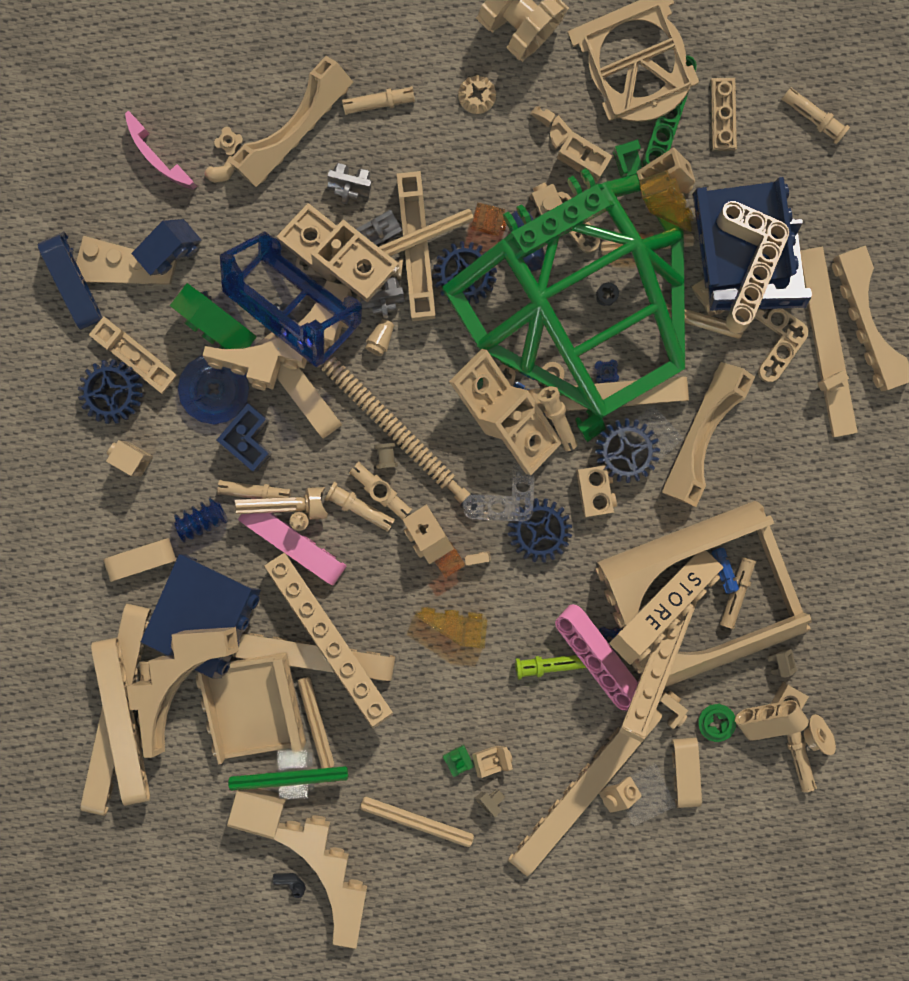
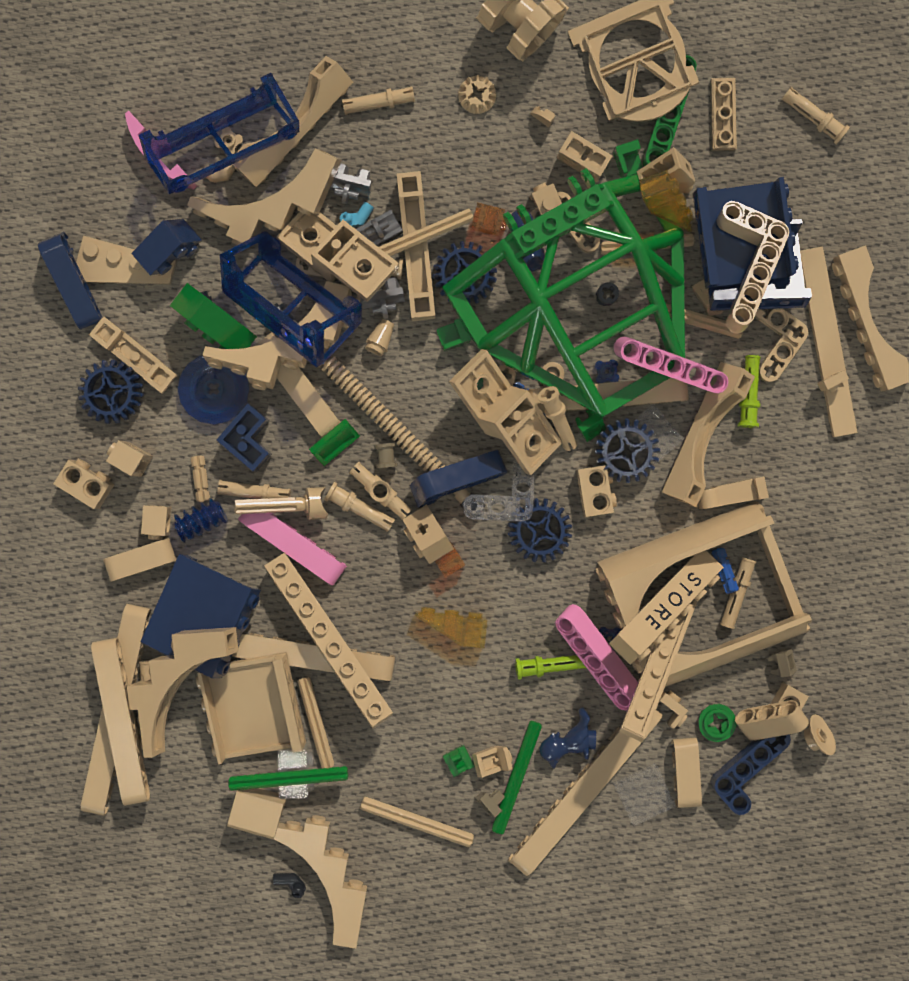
(82, 489): none -> tan brick
(156, 521): none -> tan brick
(165, 144): none -> clear blue windscreen
(200, 478): none -> tan axle
(299, 521): tan axle -> none
(305, 191): none -> tan arch
(334, 442): none -> green tile
(359, 218): none -> medium azure arm
(453, 335): none -> green panel
(456, 477): none -> dark blue beam
(482, 557): tan tile -> none
(517, 776): none -> green axle
(559, 132): tan tile -> none
(577, 741): none -> dark blue animal
(621, 795): tan bracket -> none
(679, 371): none -> bright pink beam
(734, 493): none -> tan leg
(750, 404): none -> lime pin
(753, 766): none -> dark blue beam
(797, 746): tan pin -> none

